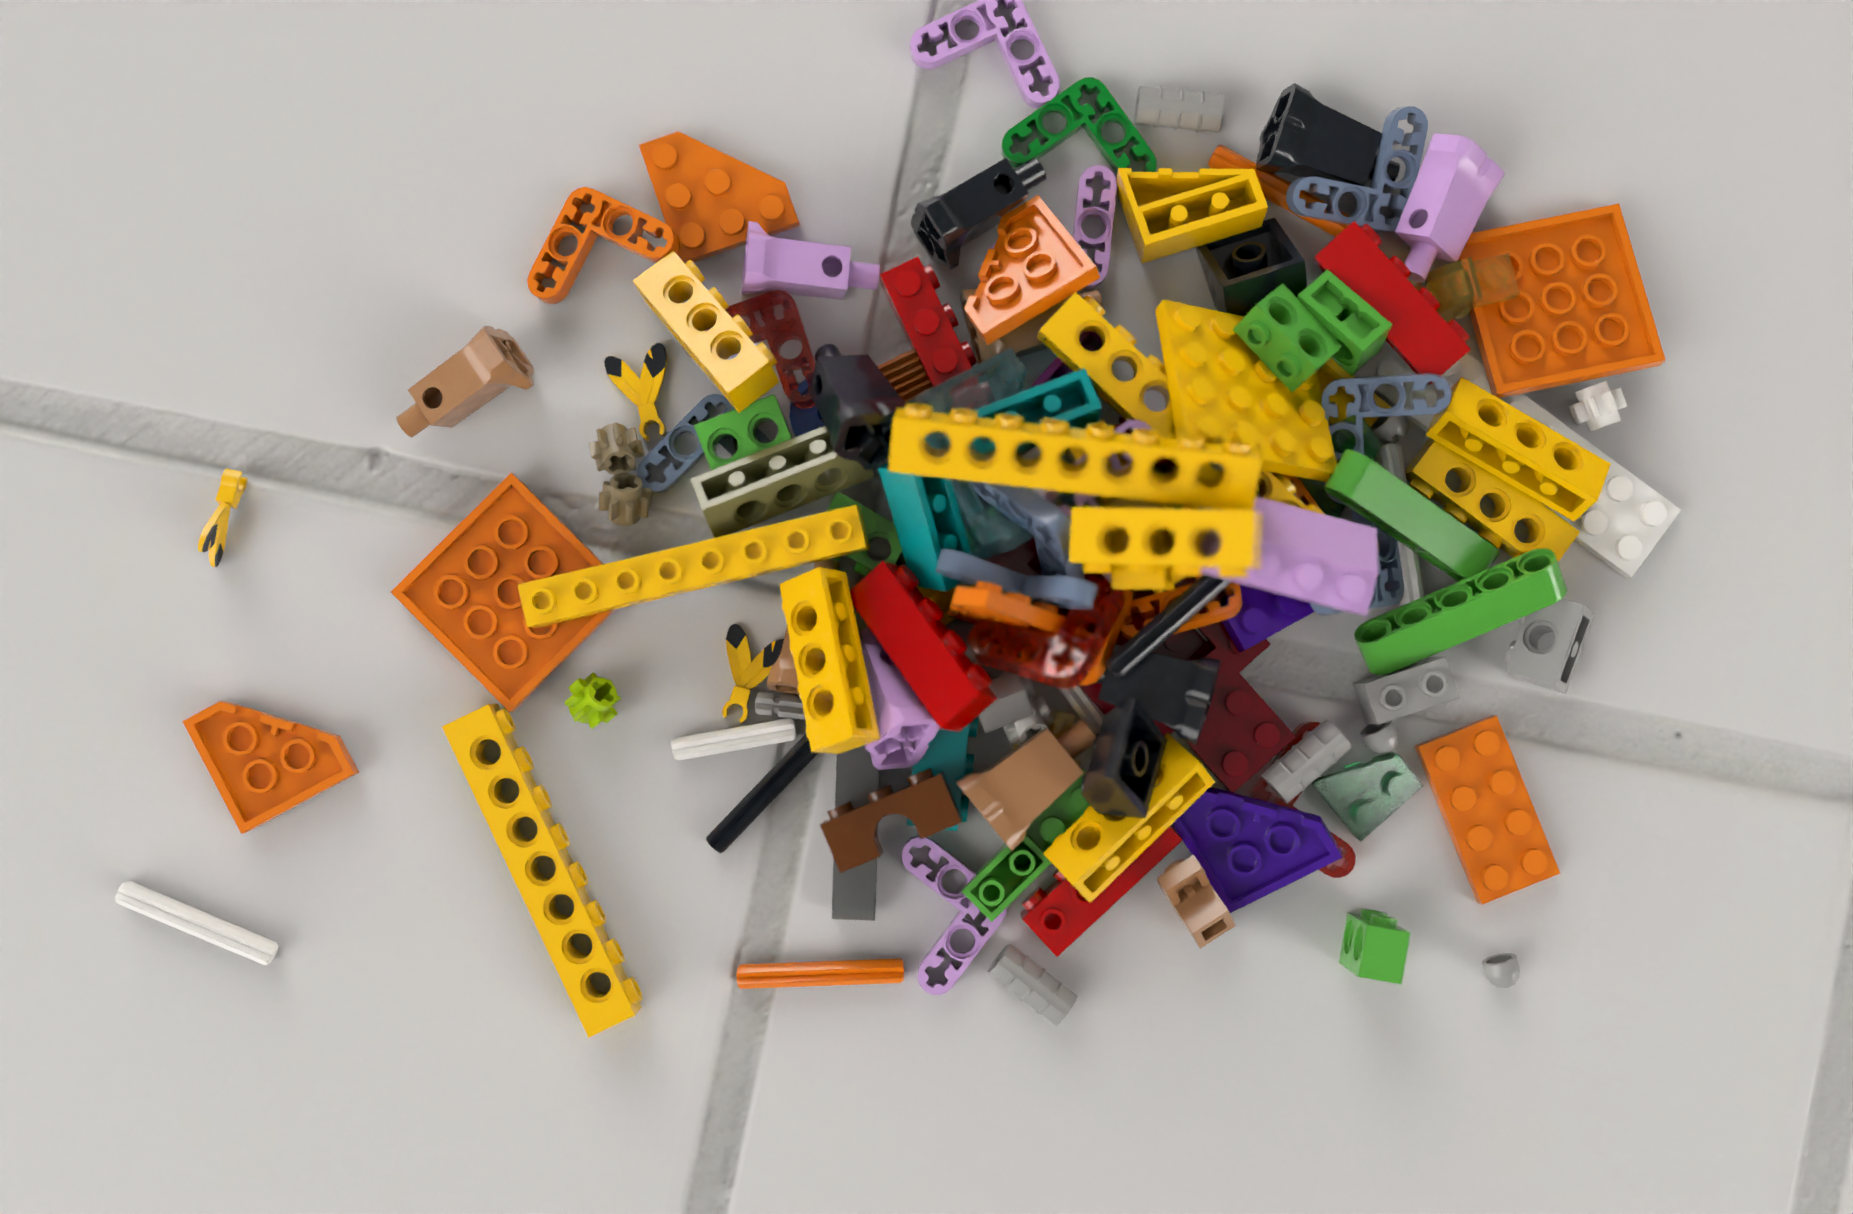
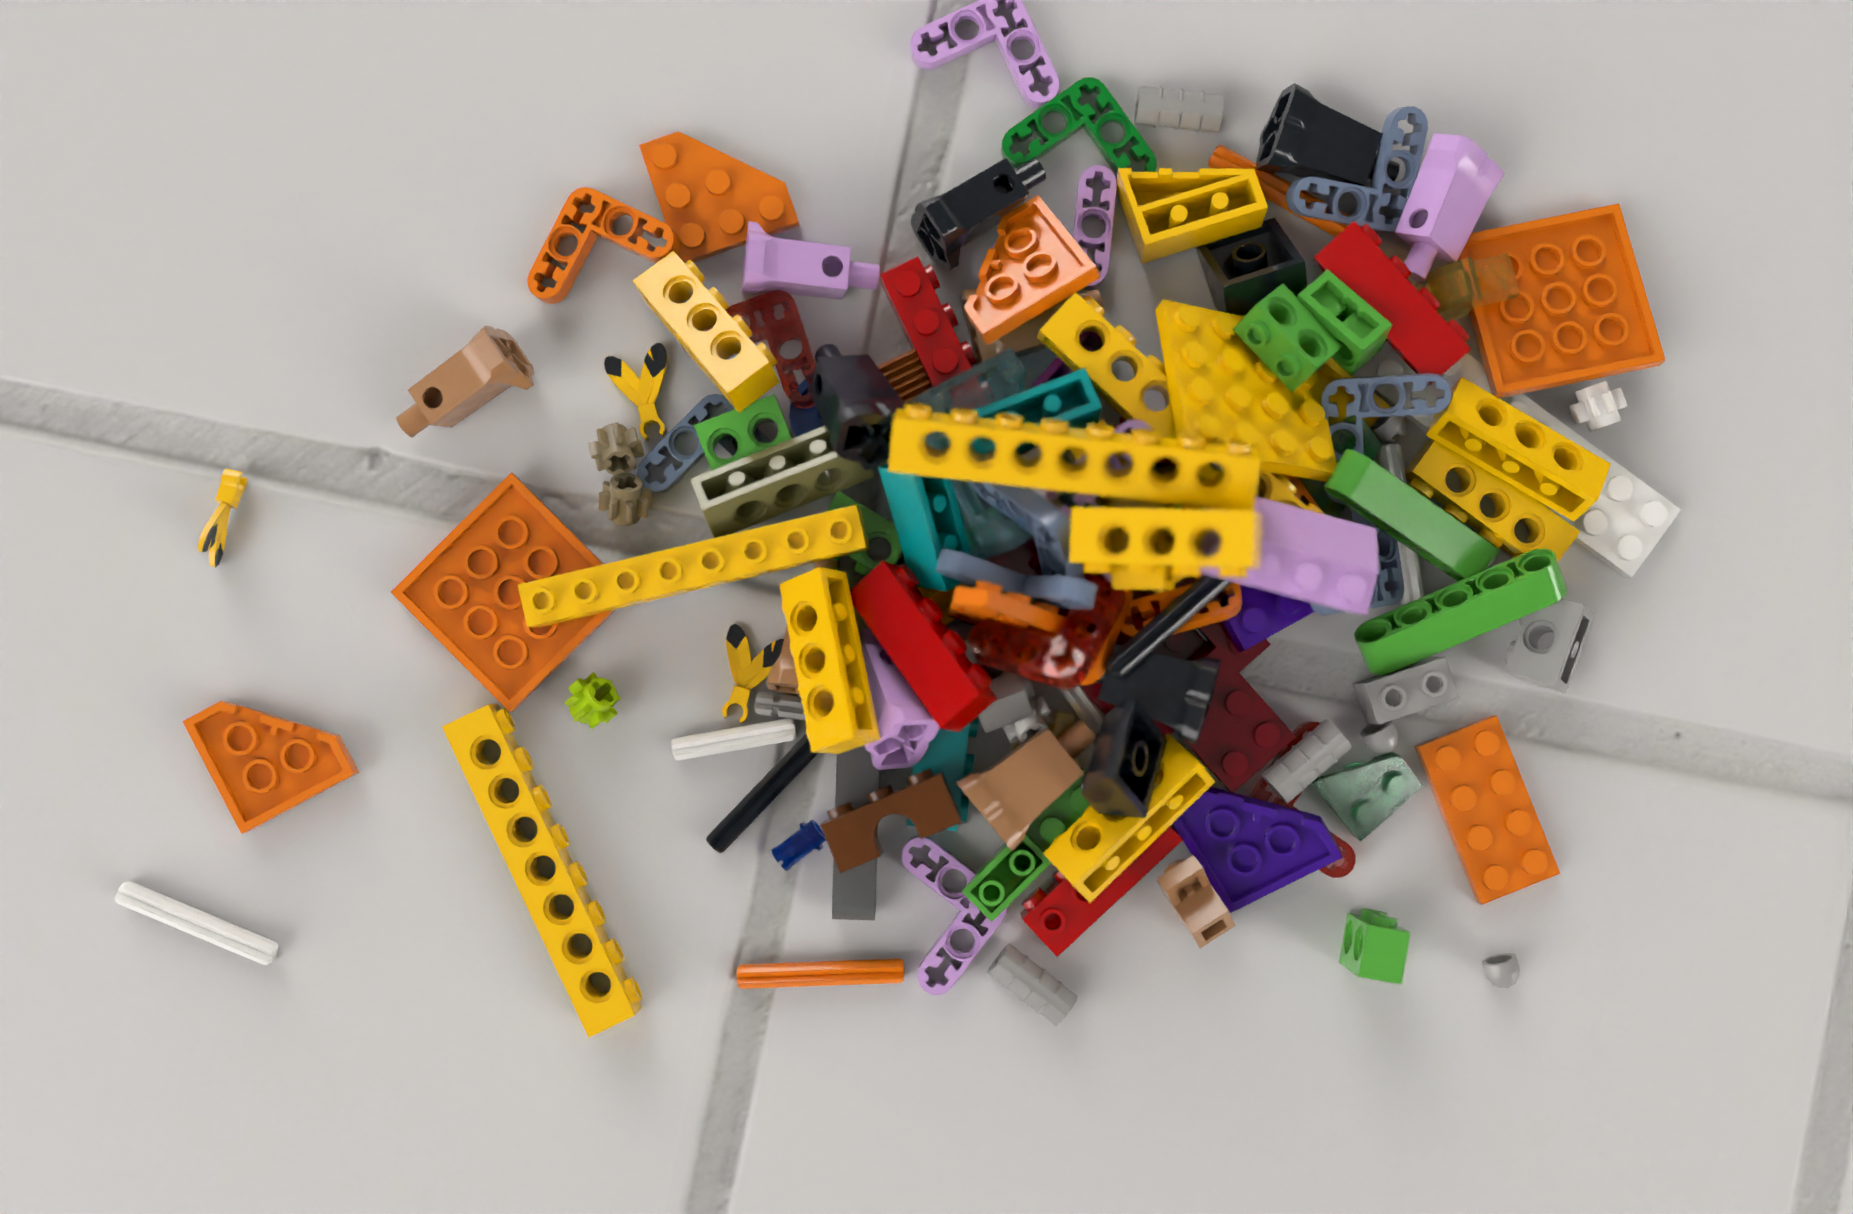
(799, 844): none -> clear blue pin

